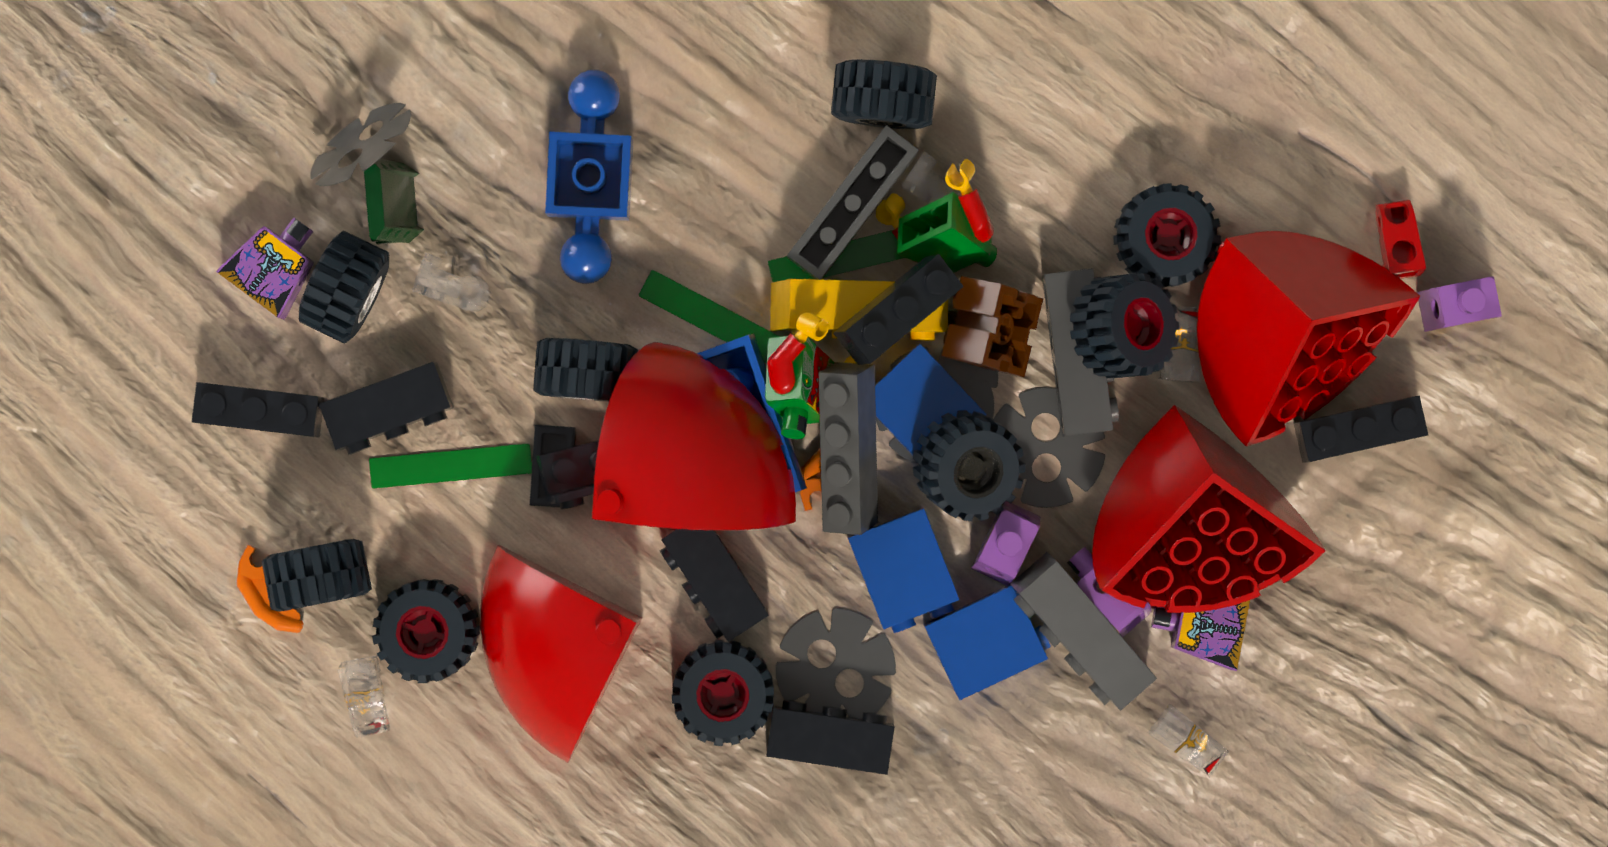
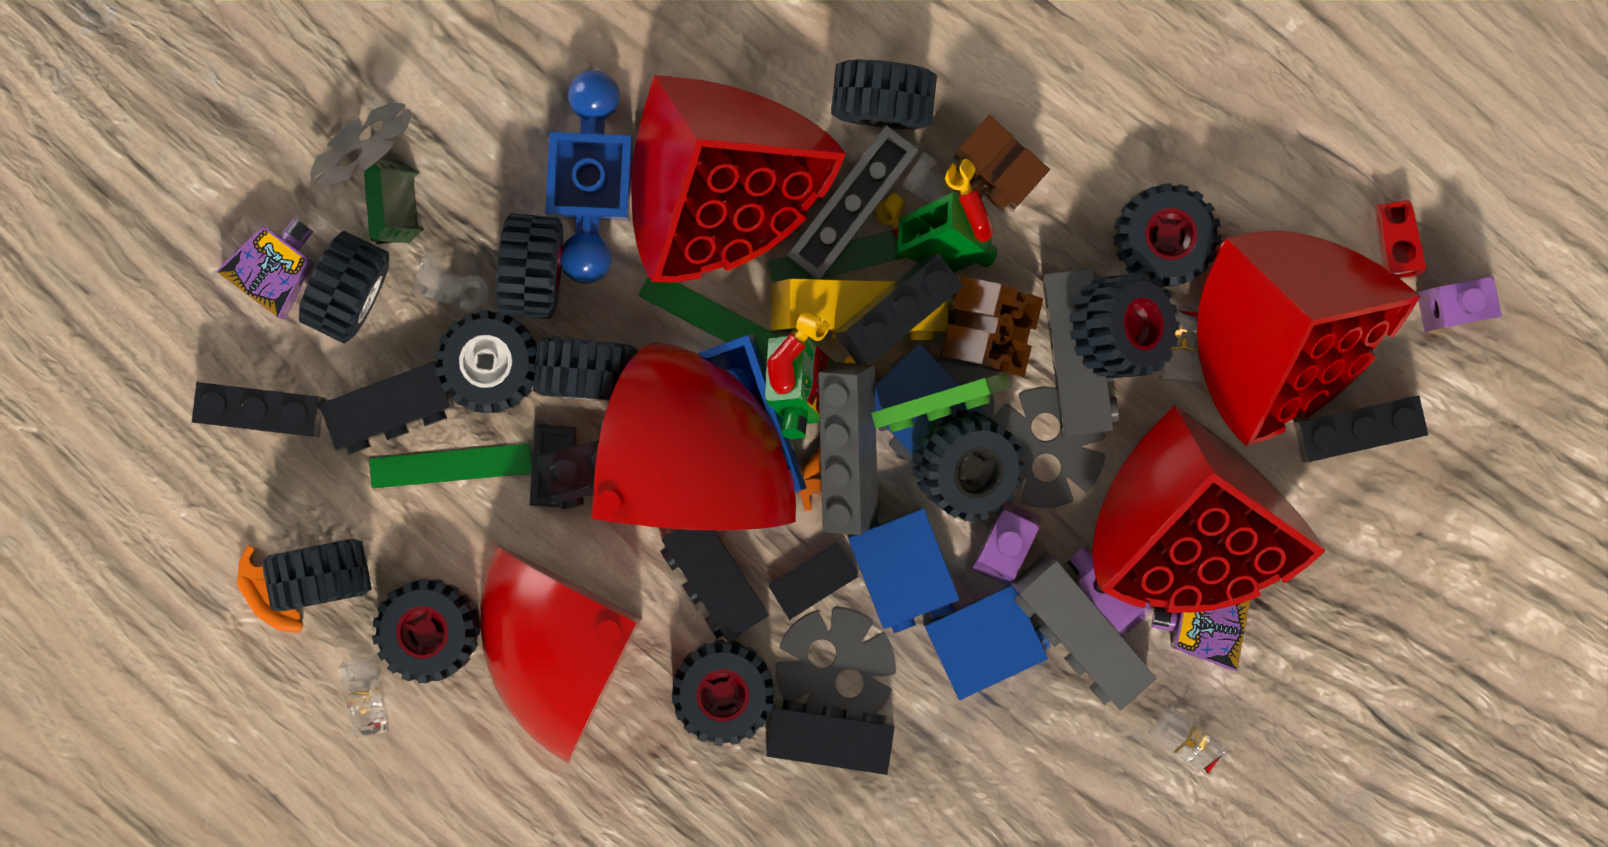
(487, 362): none -> black wheel
(529, 266): none -> black wheel
(721, 176): none -> red brick
(812, 581): none -> black tile
(939, 404): none -> bright green wing
(1001, 165): none -> reddish brown brick

